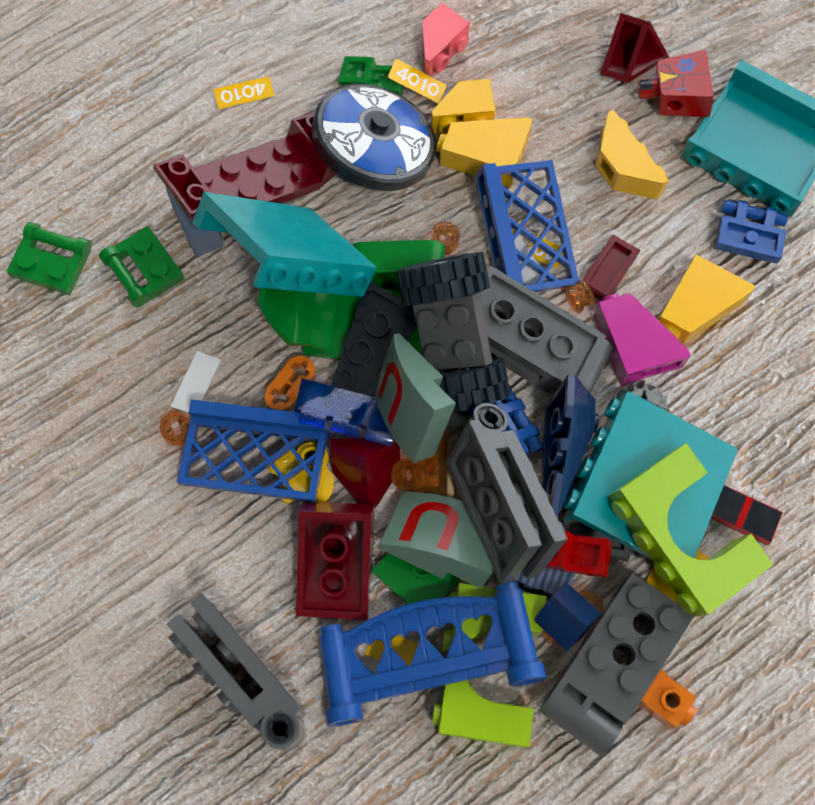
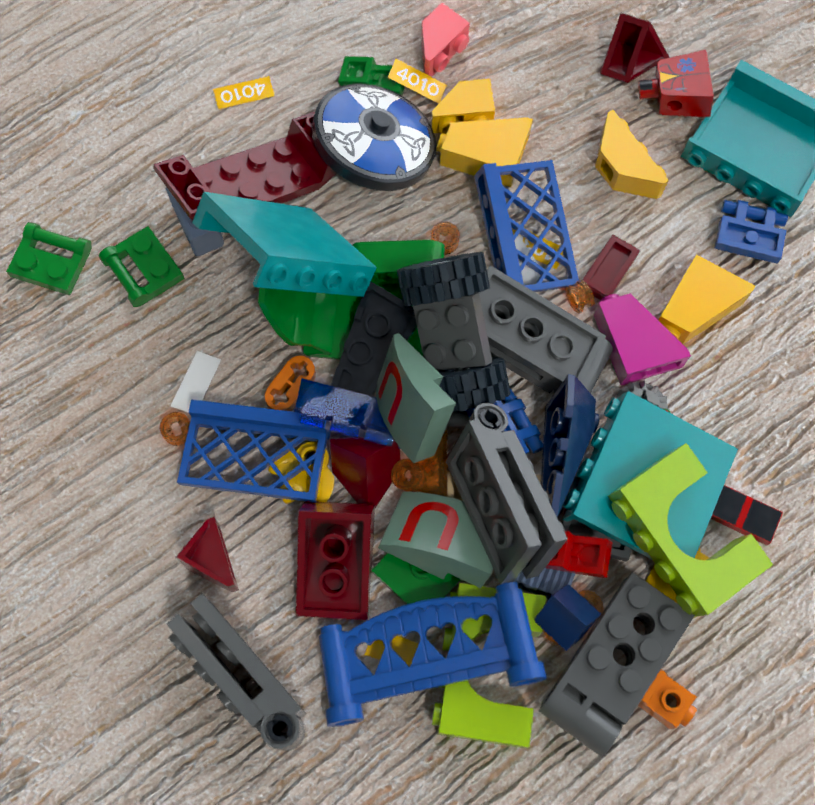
(208, 556): none -> dark red slope

